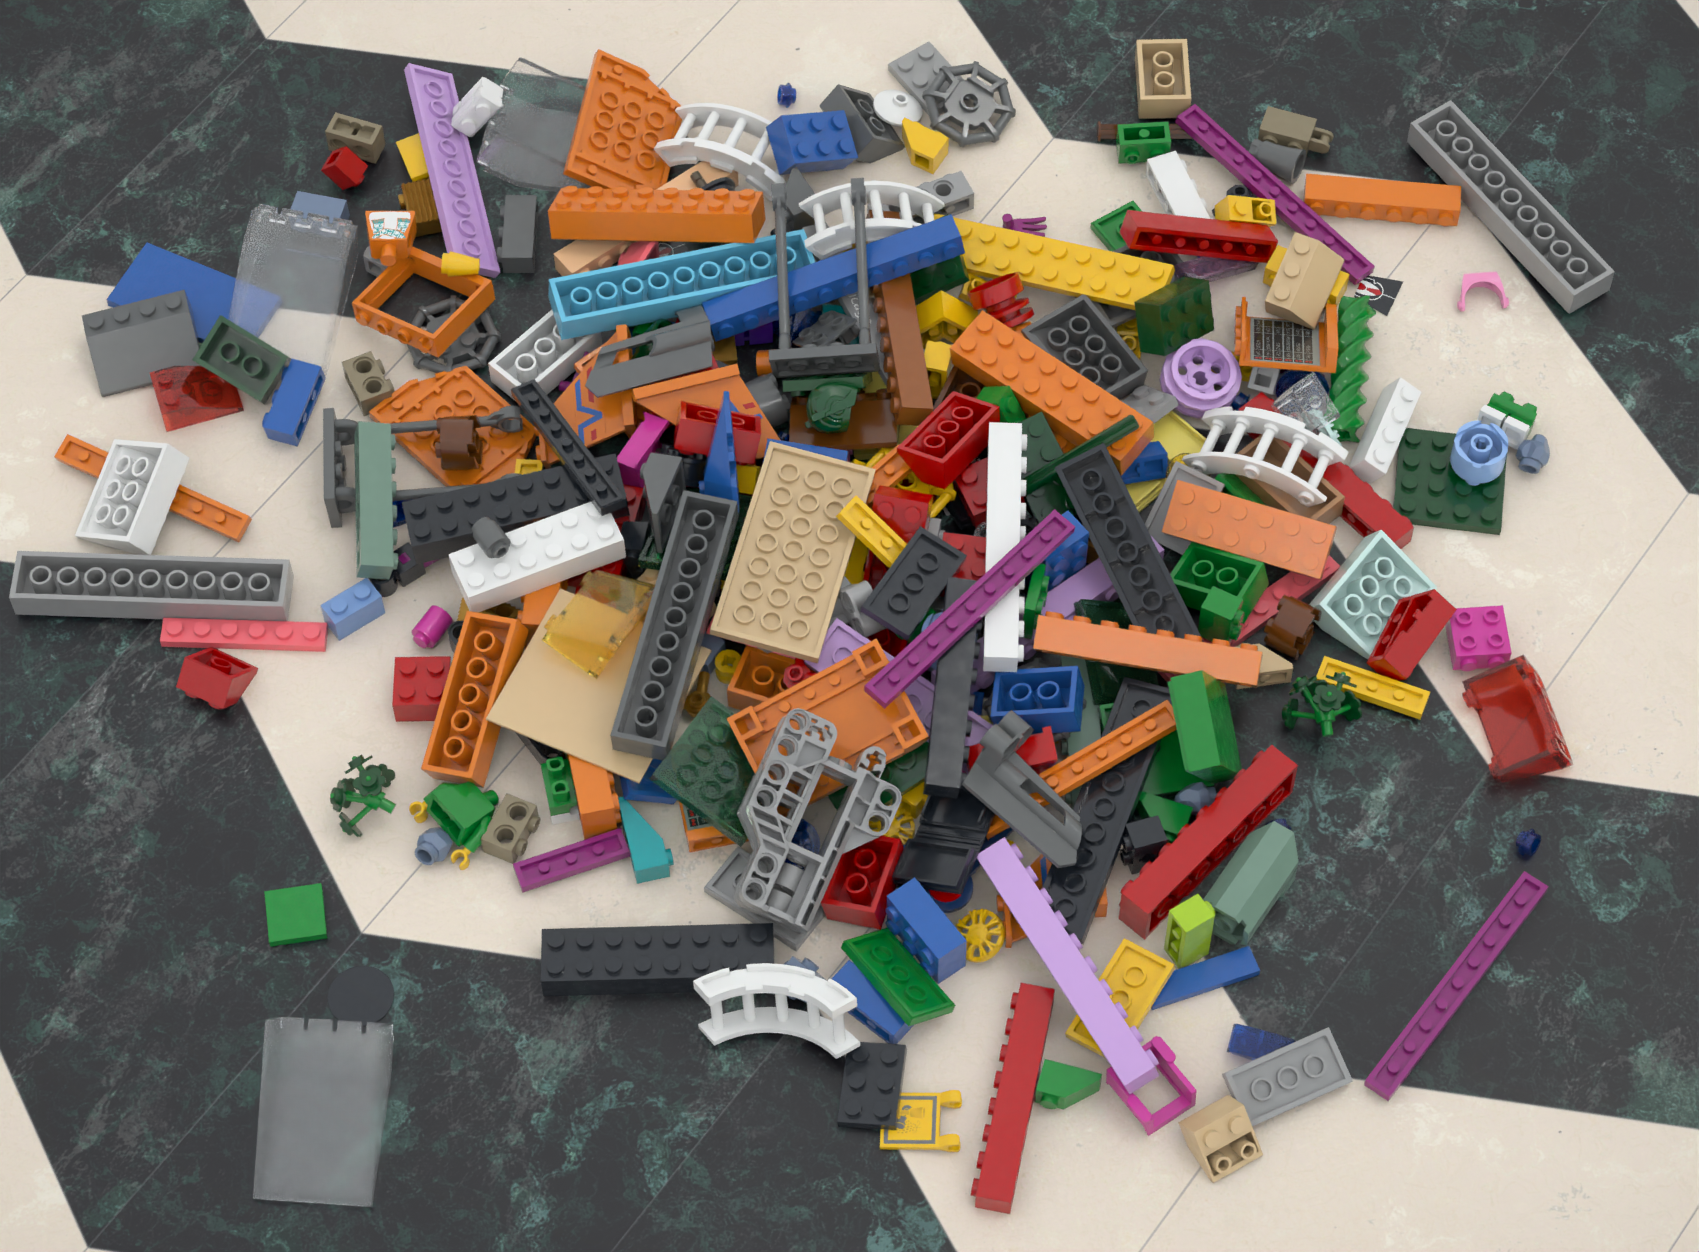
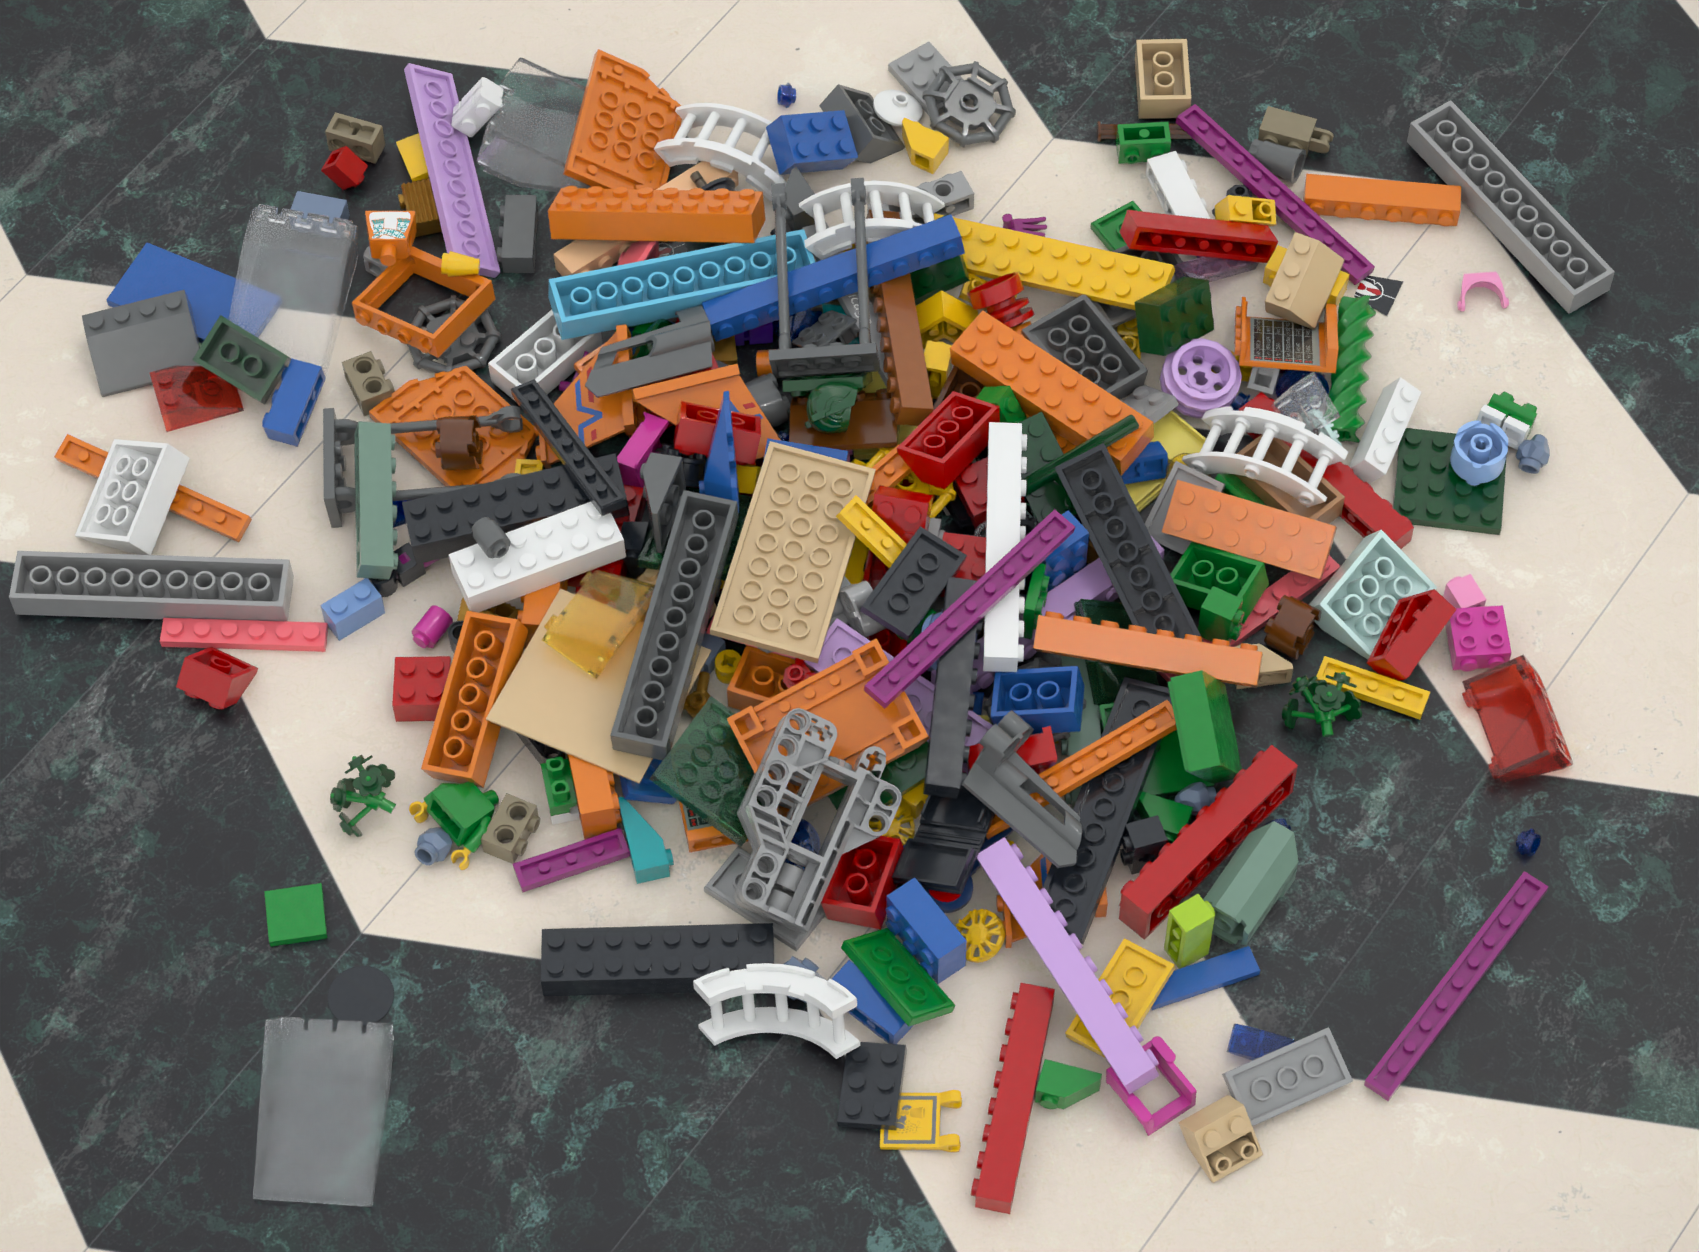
(1464, 592): none -> bright pink brick

